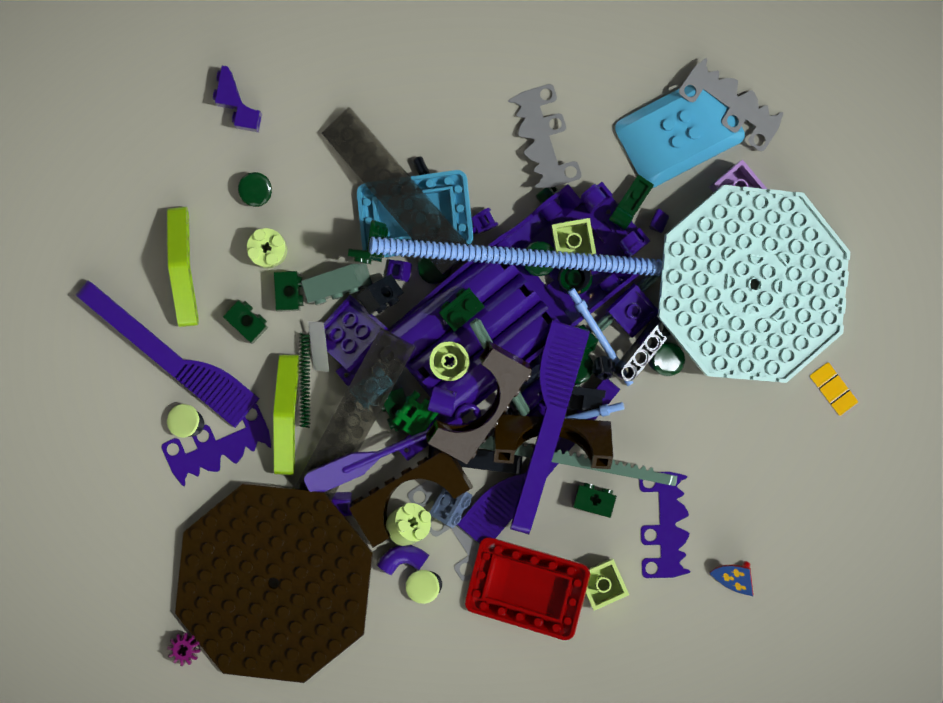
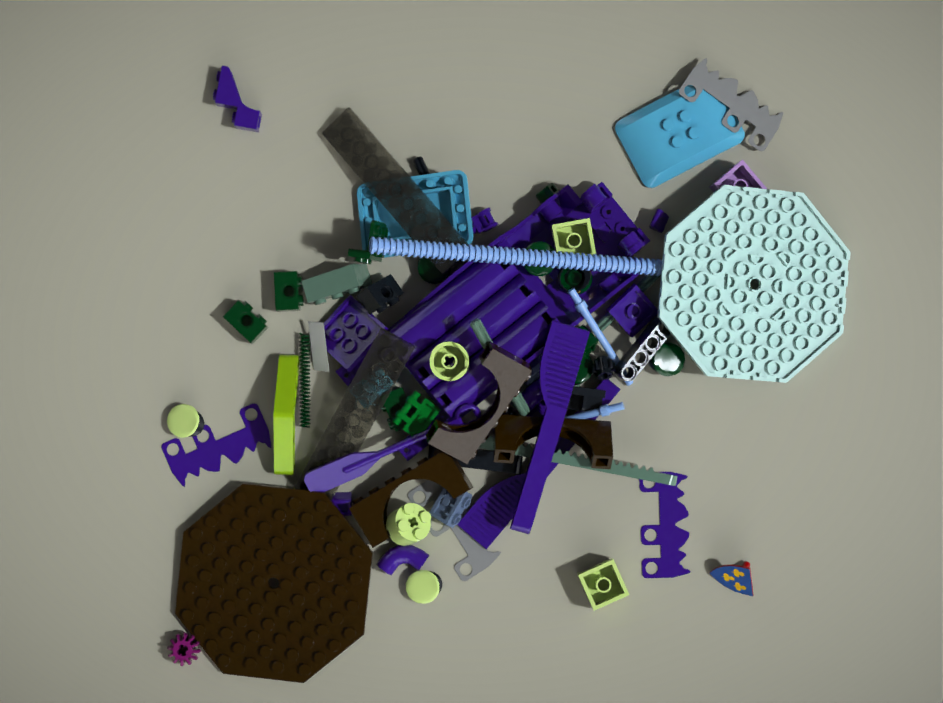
(179, 266): lime beam -> none
(209, 383): dark purple piece -> none
(255, 189): dark green piece -> none
(262, 238): yellowish green brick -> none
(399, 270): dark purple slope -> none
(442, 401): dark purple piece -> none
(461, 309): dark green bracket -> none
(527, 588): red wedge -> none
(539, 129): light grey piece -> none
(583, 502): dark green brick -> none
(631, 202): dark green plate -> none
(834, 389): yellow sticker -> none

